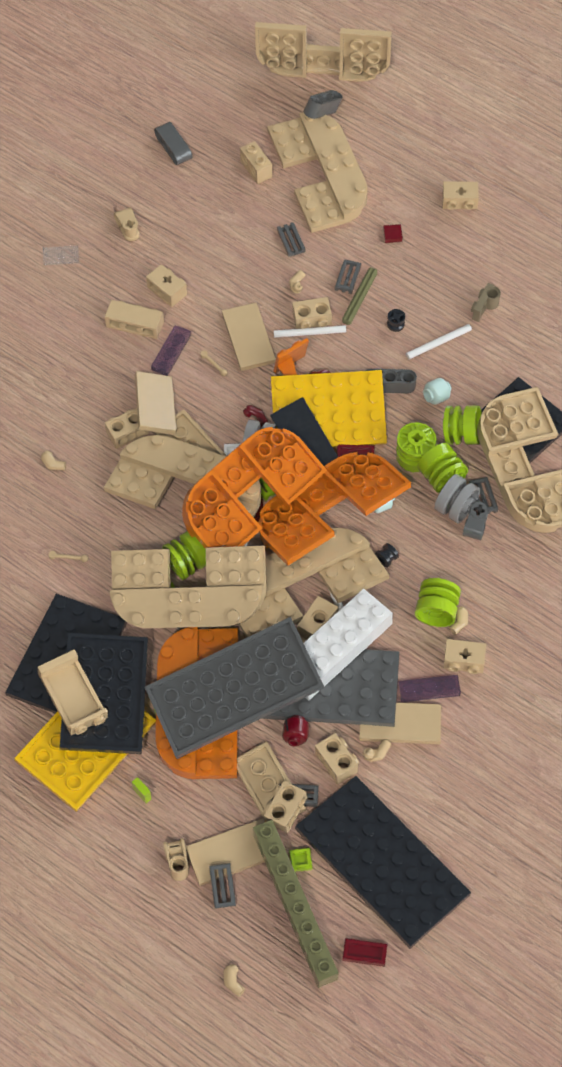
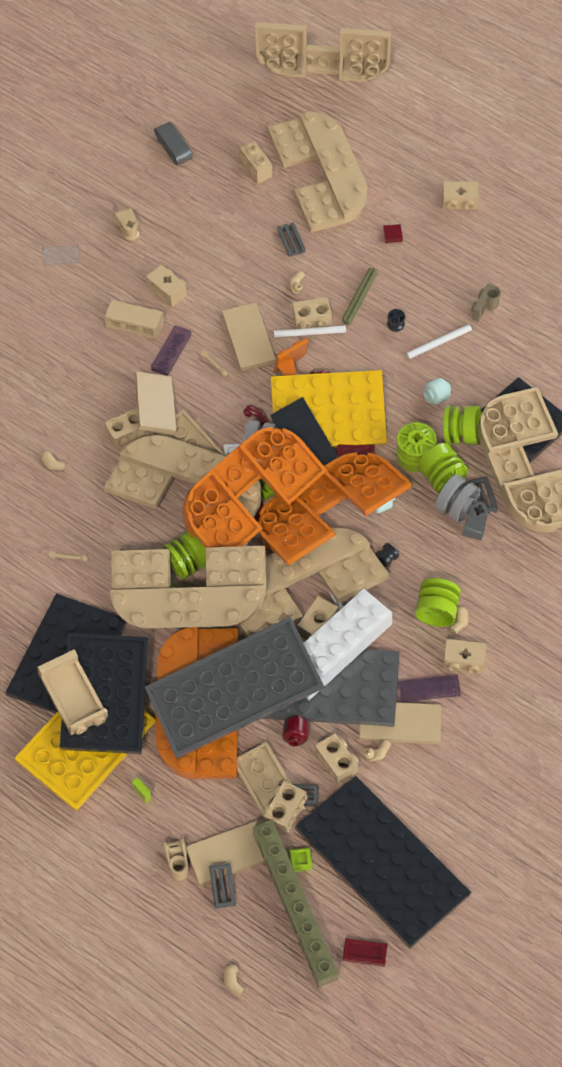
(322, 104): dark grey beam -> none
(345, 287): dark grey tile -> none
(398, 380): dark grey beam -> none

